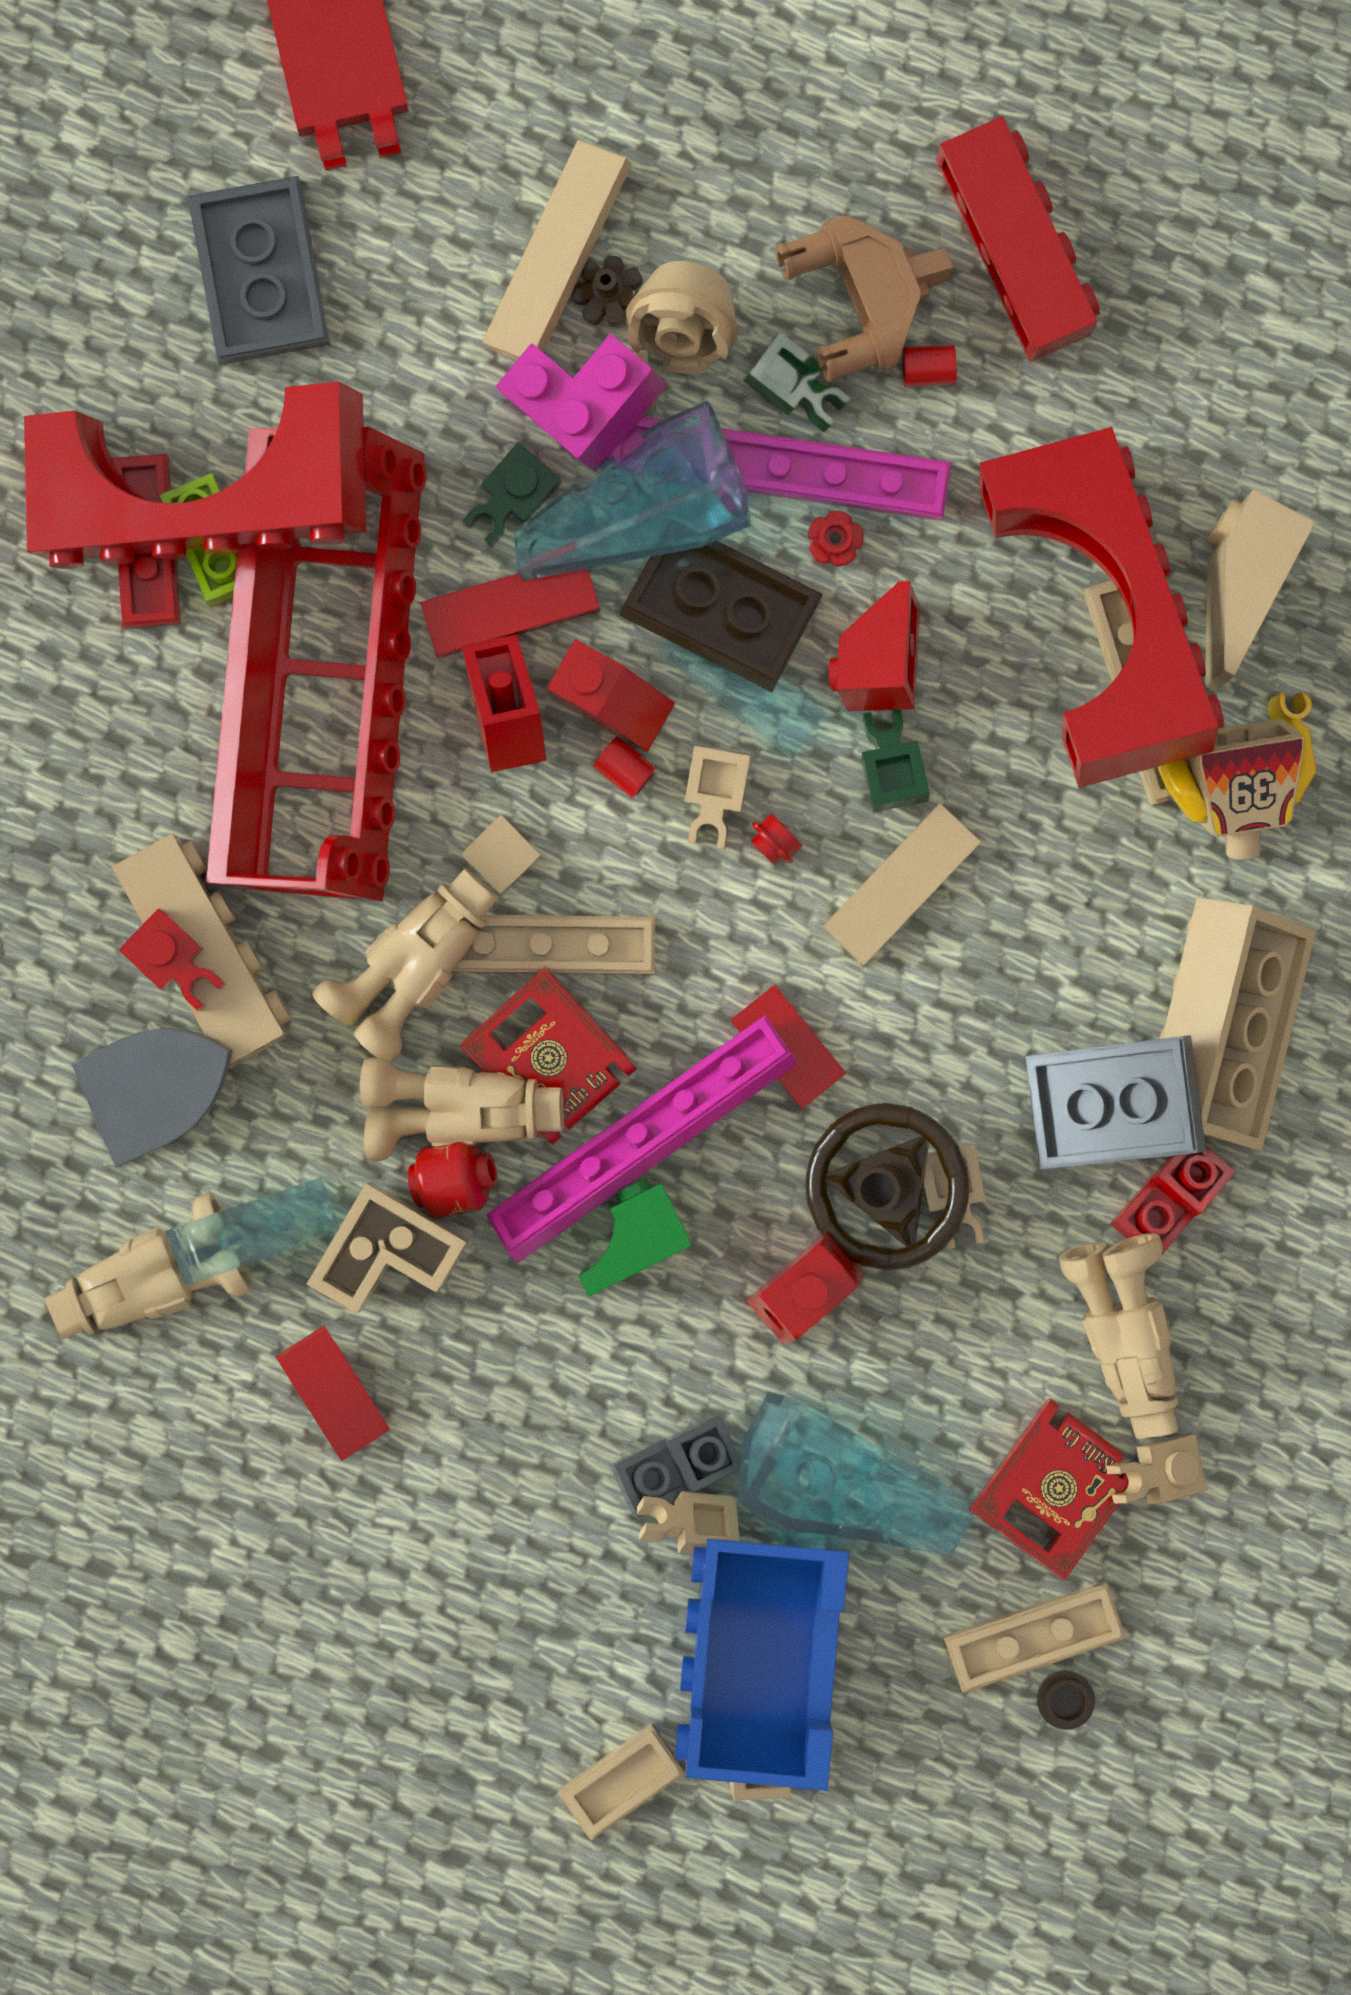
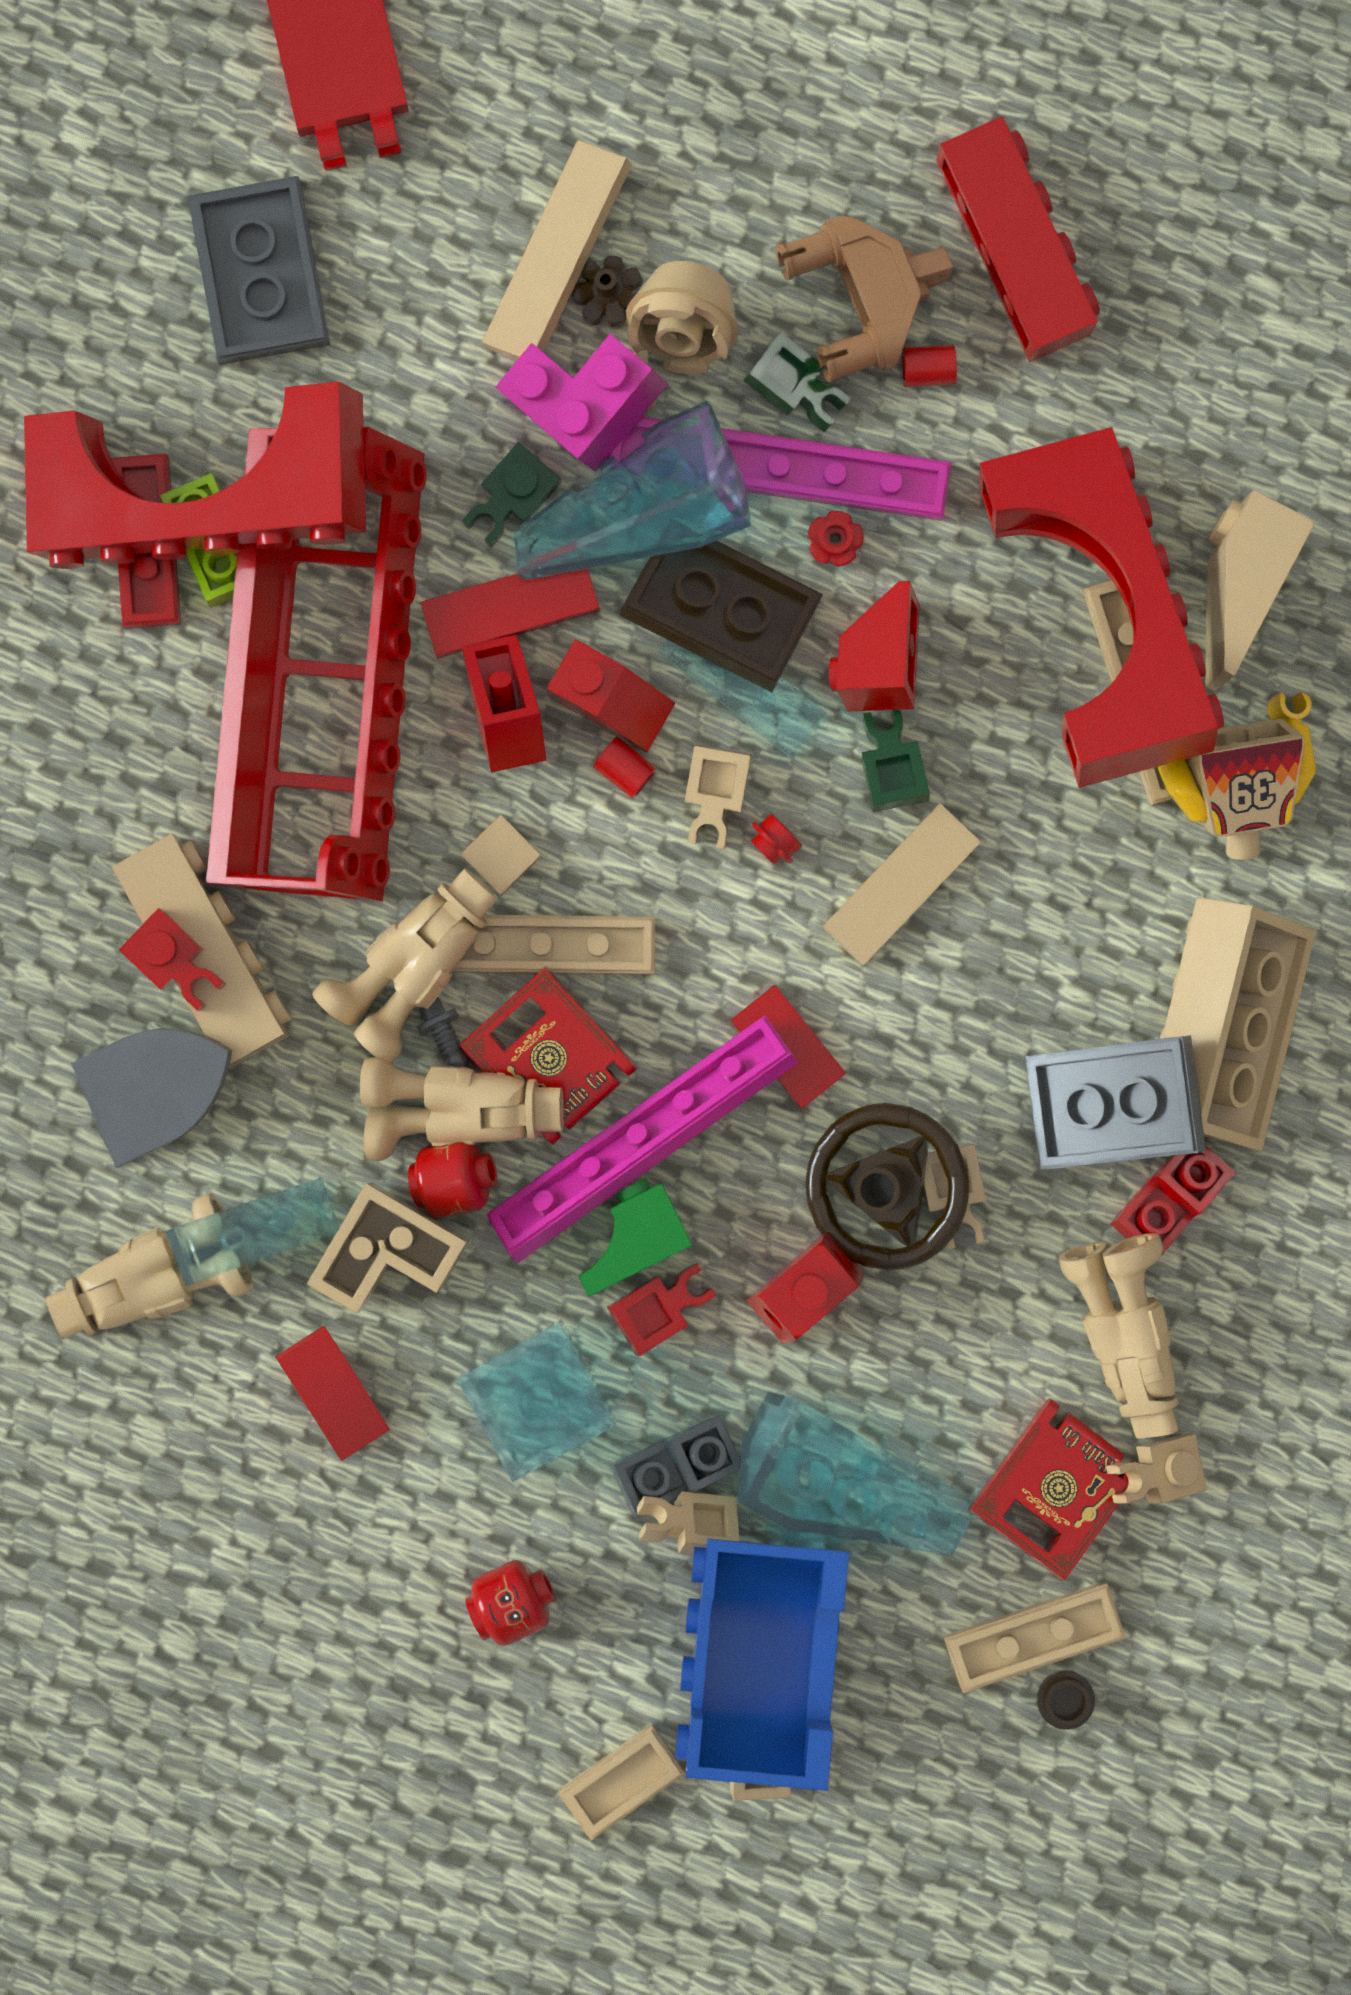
(439, 1023): none -> dark grey piece
(510, 1602): none -> red head
(537, 1400): none -> clear light blue brick
(653, 1312): none -> red plate

